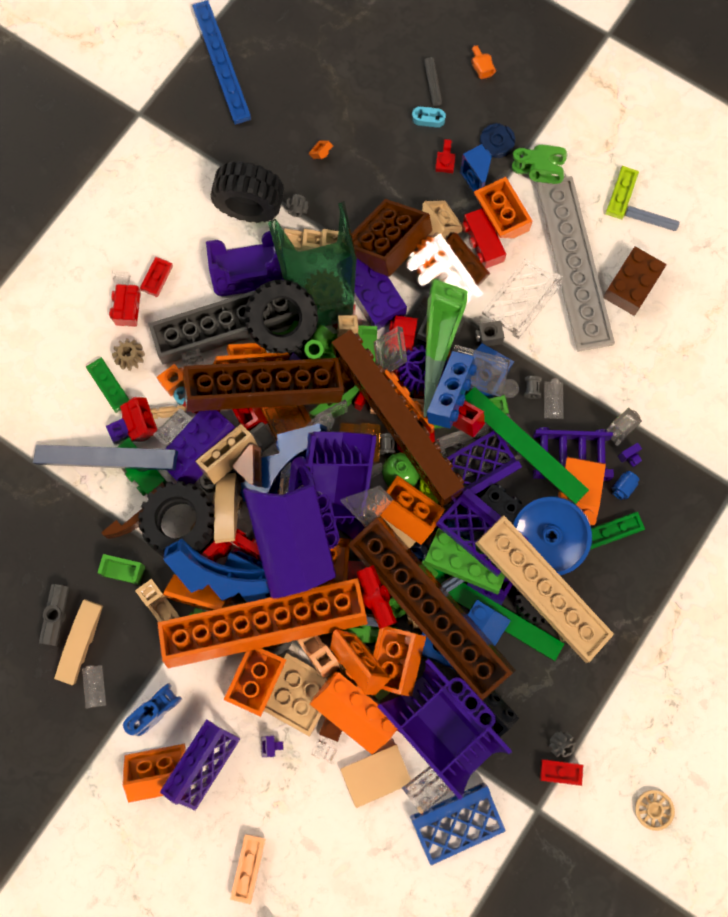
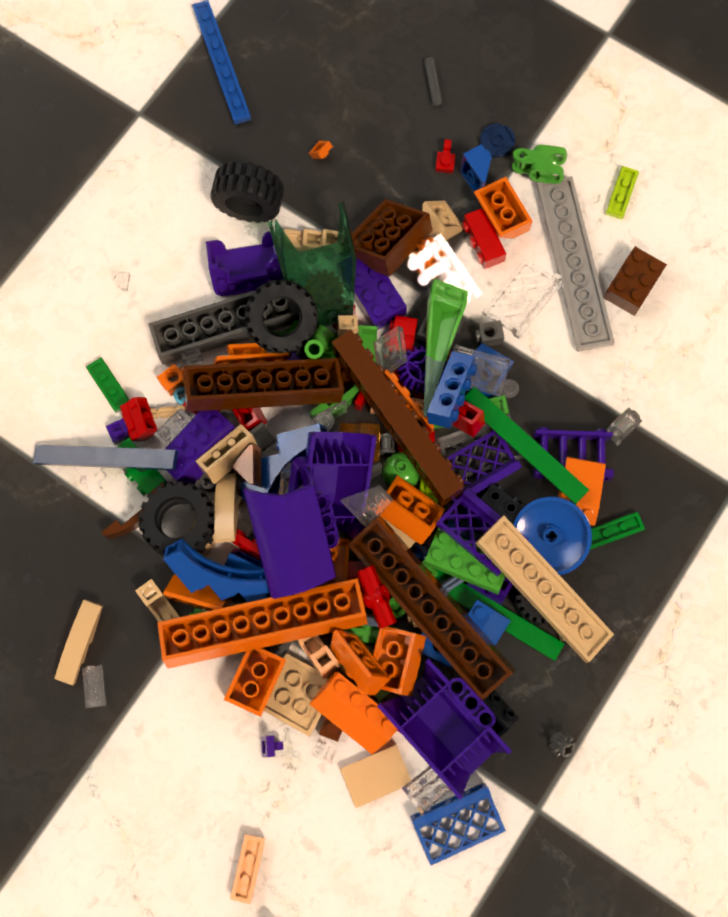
(51, 628): dark grey piece -> none
(121, 569): bright green panel -> none
(126, 305): red brick -> none
(132, 360): dark tan gear -> none
(142, 714): blue piece -> none
(149, 770): orange slope -> none
(156, 277): red plate -> none
(191, 765): dark purple fence -> none
(217, 550): red plate -> none
(286, 418): clear orange slope -> none
(297, 205): dark grey gear -> none
(428, 117): medium azure beam -> none
(468, 259): reddish brown plate -> none
(482, 63): orange piece -> none
(533, 387): dark grey bush -> none
(553, 399): clear hinge -> none
(561, 772): red plate -> none
(625, 485): blue brick -> none
(631, 455): dark purple tile -> none
(652, 218): sand blue axle -> none
(654, 810): tan wheel -> none

